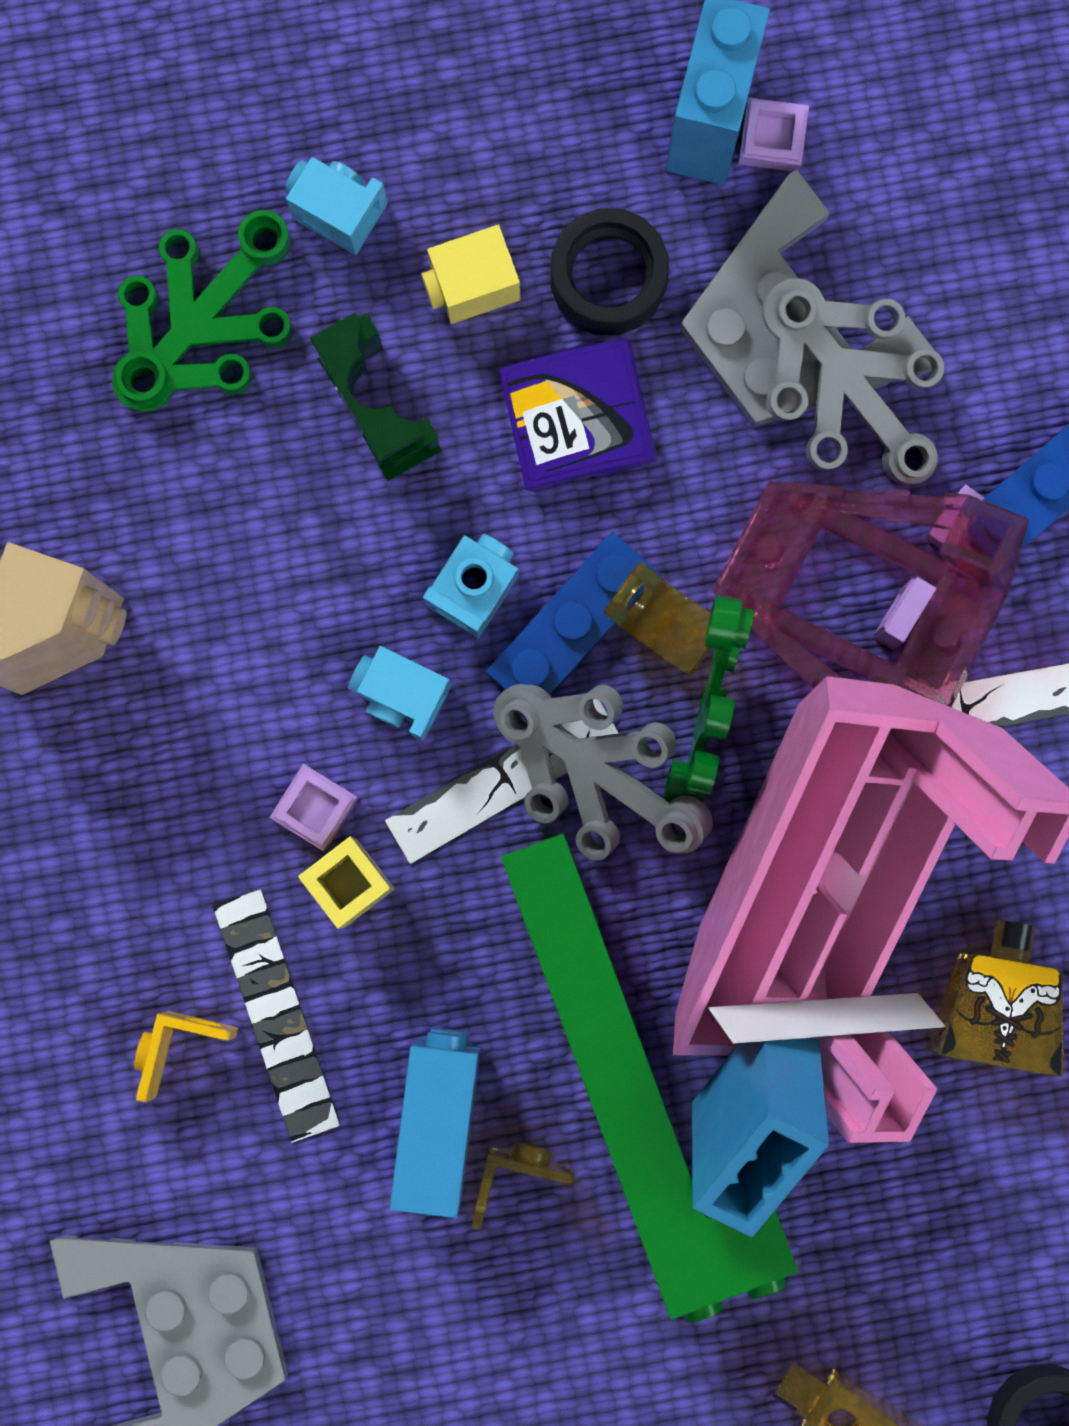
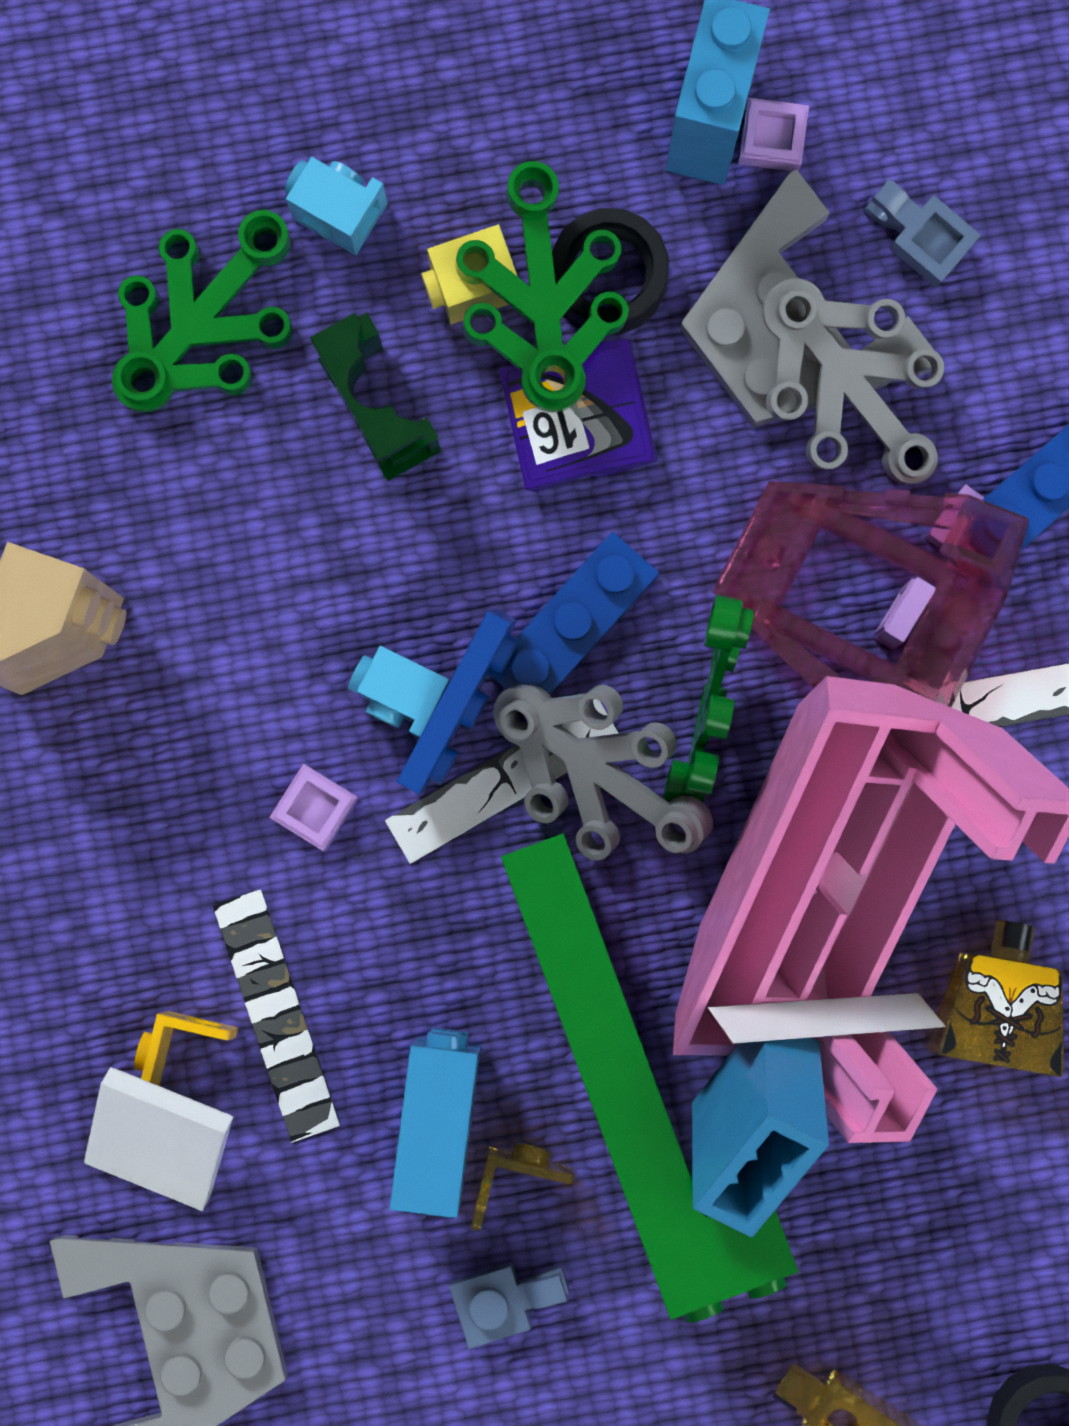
(157, 1138): none -> white tile
(346, 882): light yellow brick -> none
(460, 702): none -> blue plate
(473, 607): medium azure brick -> none
(497, 1303): none -> sand blue plate
(542, 300): none -> green plant
(662, 619): clear yellow bracket -> none
(929, 237): none -> sand blue plate

